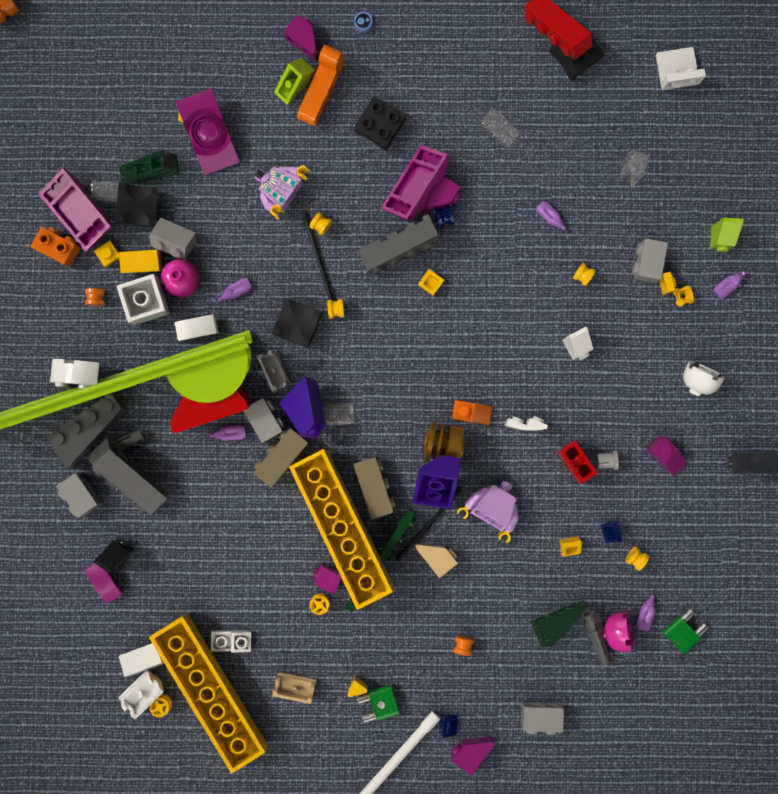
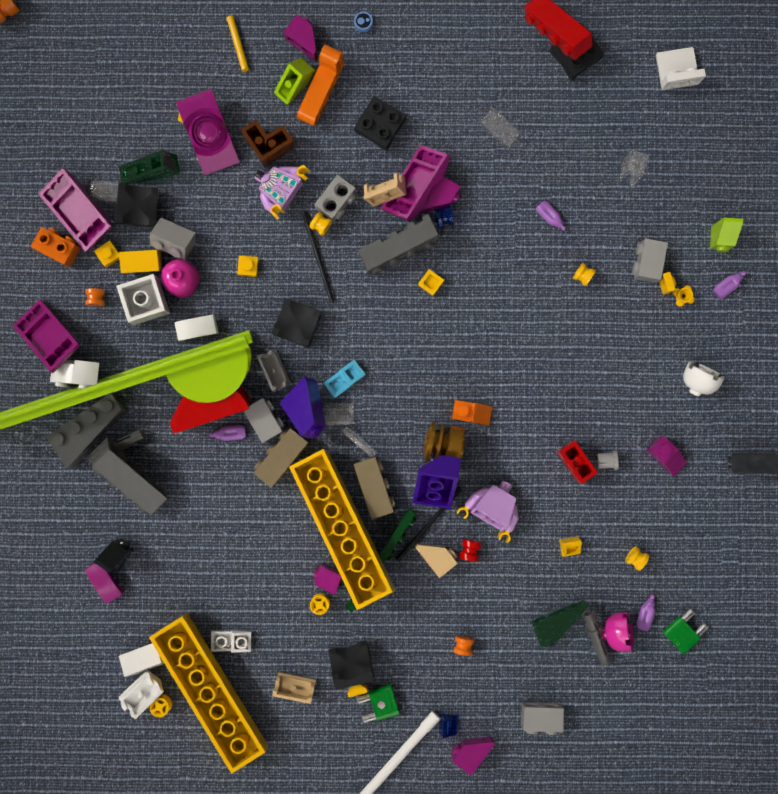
(46, 335): none -> magenta slope
(78, 495): light grey brick -> none
(236, 290): medium lavender piece -> none
(237, 43): none -> yellow bar
(248, 266): none -> yellow plate
(267, 147): none -> reddish brown brick
(331, 197): none -> light grey brick
(335, 308): yellow wheel -> none
(343, 379): none -> medium azure slope
(351, 665): none -> black brick
(359, 441): none -> clear tile
(385, 191): none -> tan hinge
(470, 551): none -> red wheel
(531, 424): white slope -> none
(579, 344): white slope -> none
(611, 532): clear blue slope -> none

